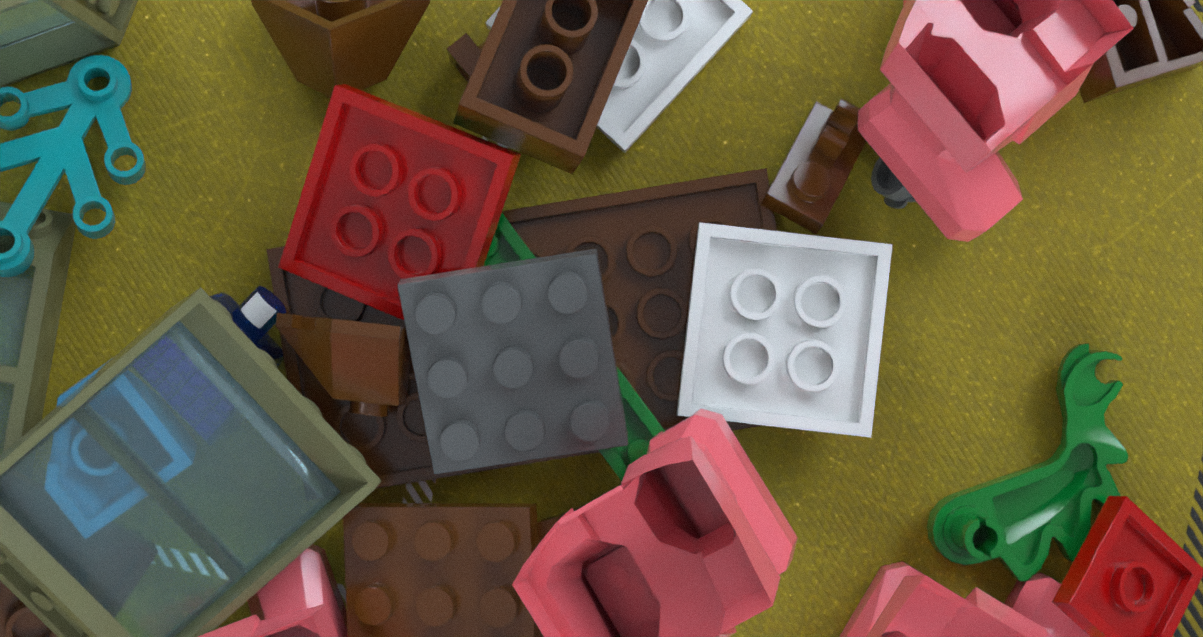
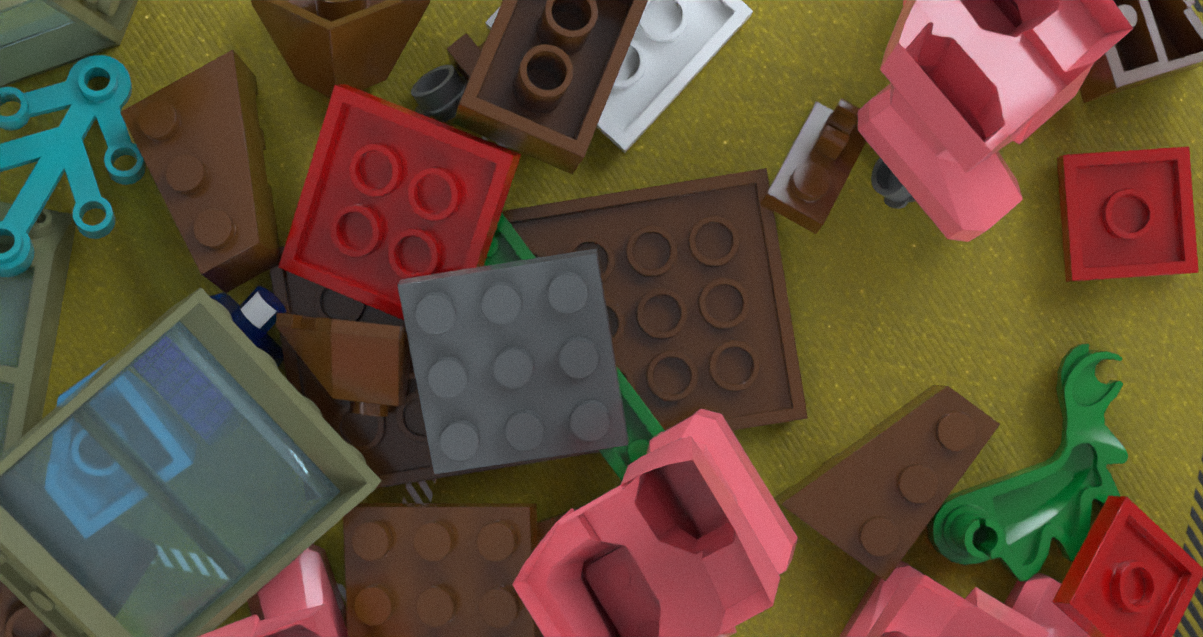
(210, 168): none -> reddish brown wedge
(439, 93): none -> dark grey plate
(785, 329): white plate -> none
(892, 479): none -> reddish brown wedge
(1127, 214): none -> red plate

